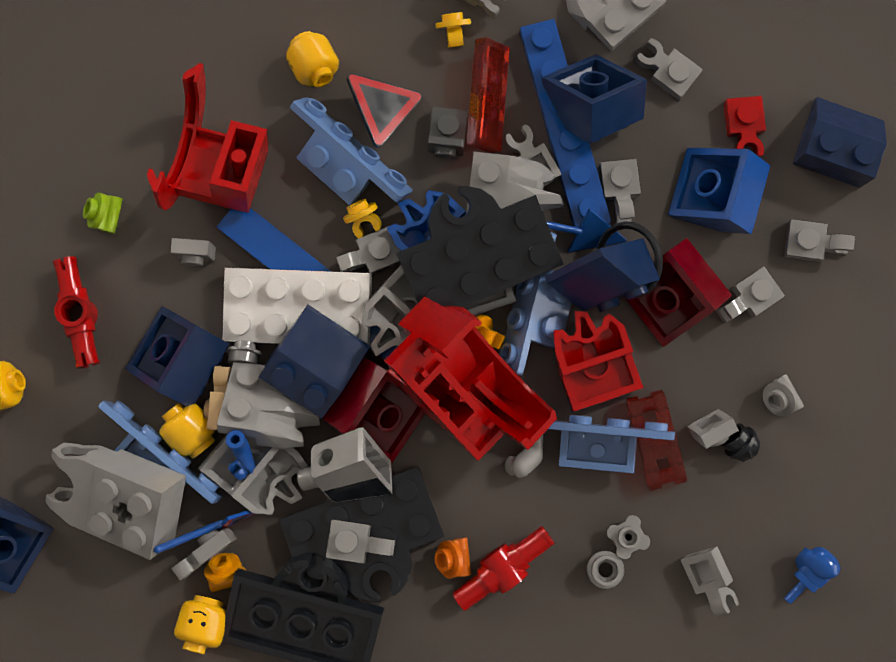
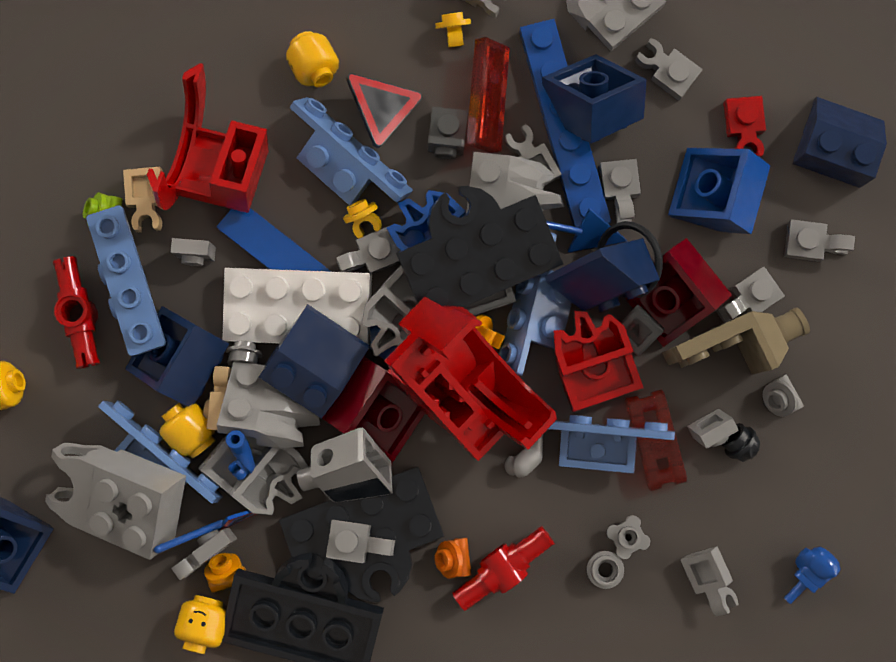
(126, 281): none -> medium blue bracket
(140, 196): none -> tan plate
(641, 329): none -> dark grey tile
(757, 334): none -> dark tan plate

